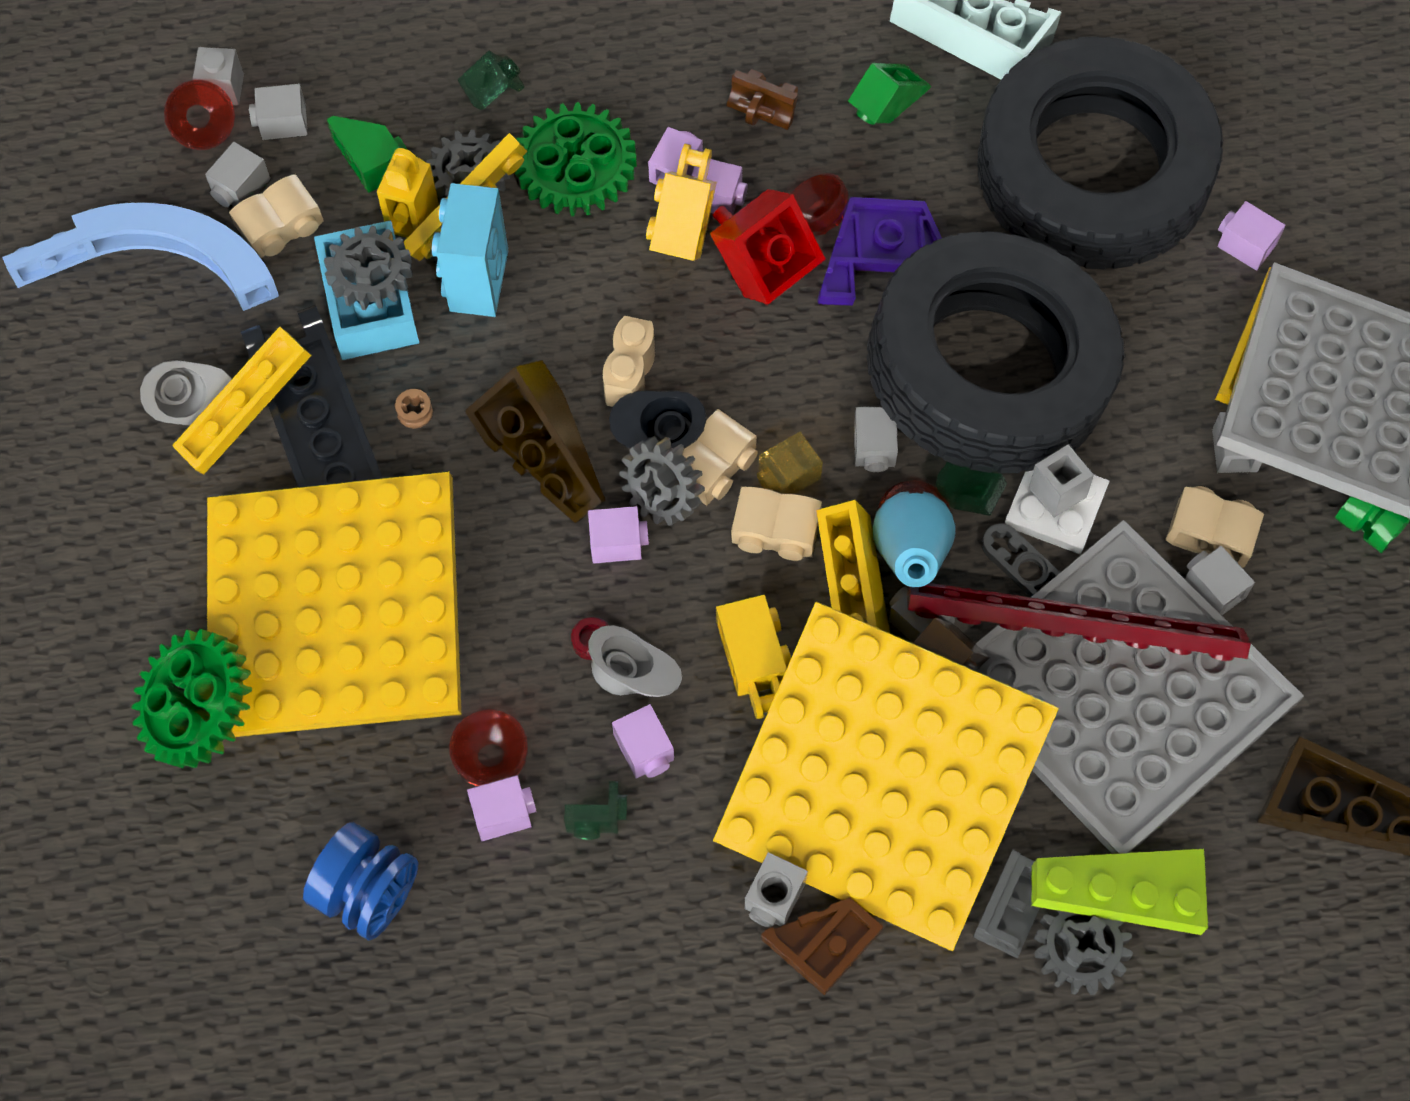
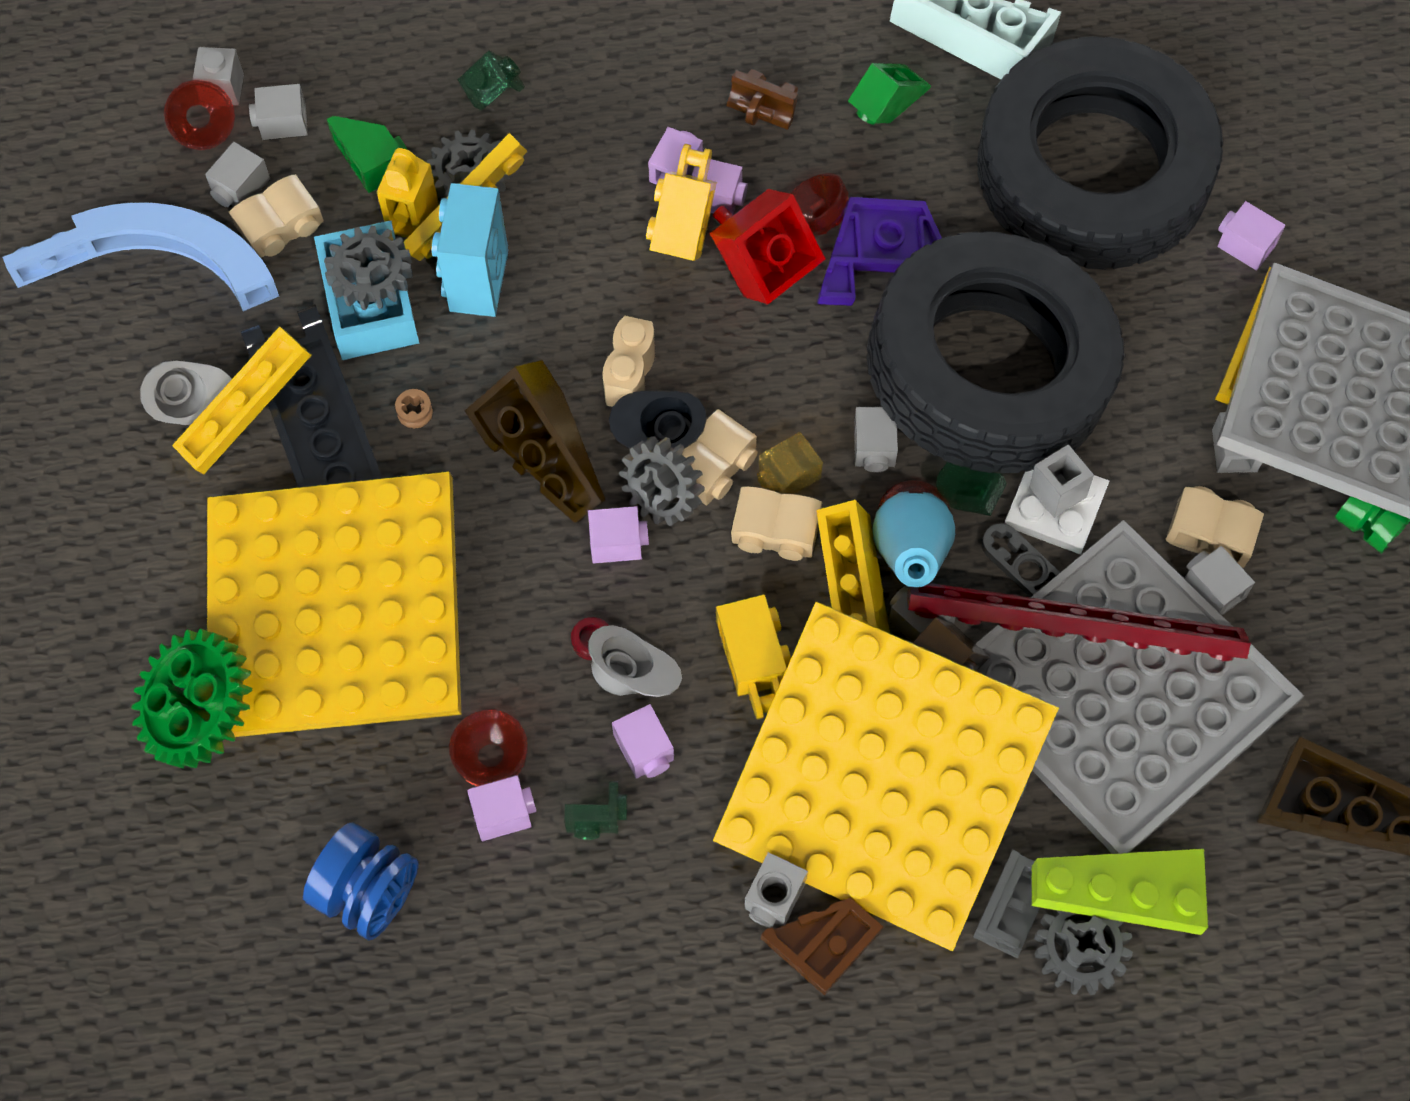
(602, 173): green gear -> none

